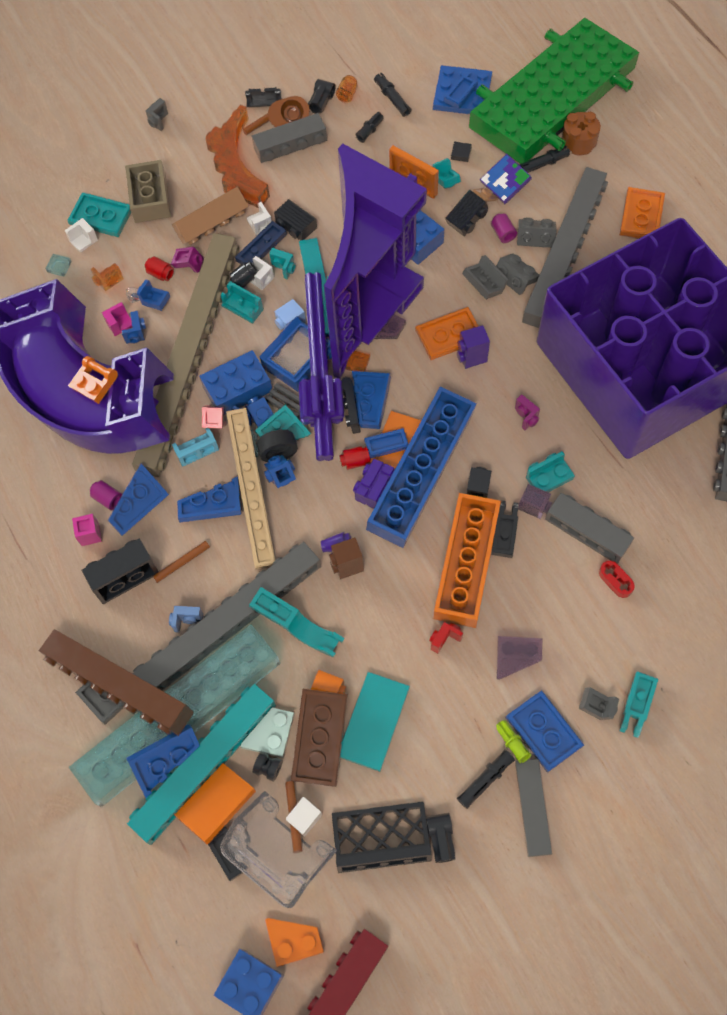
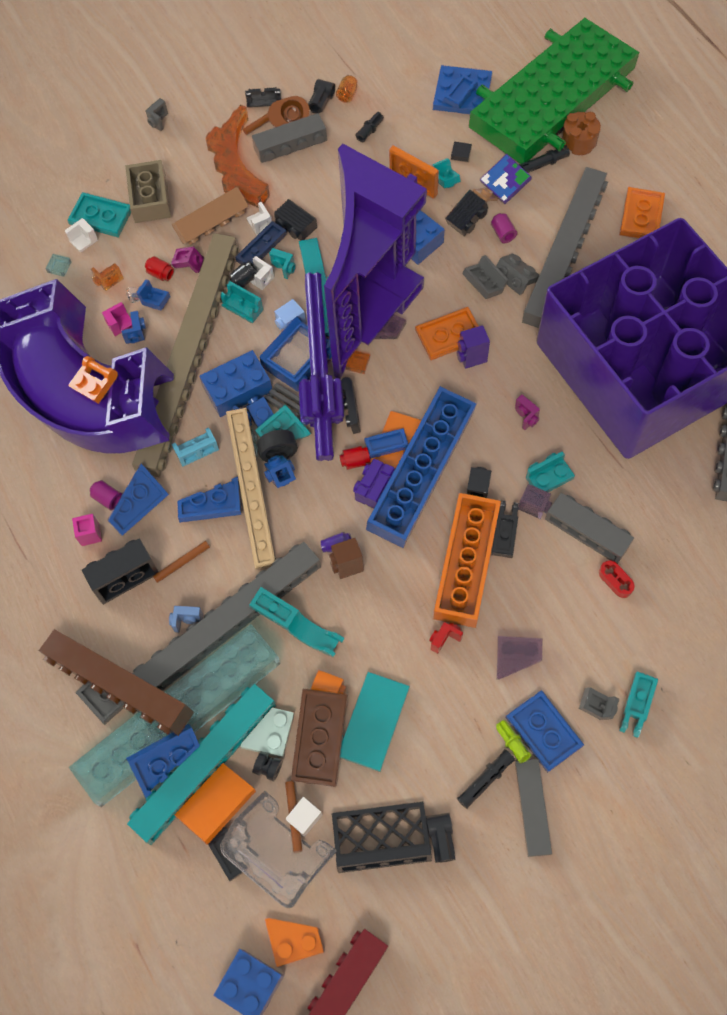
(212, 417): panel -> none
(371, 397): blue wing -> none
(388, 90): black pin -> none
(536, 232): dark grey bracket -> none

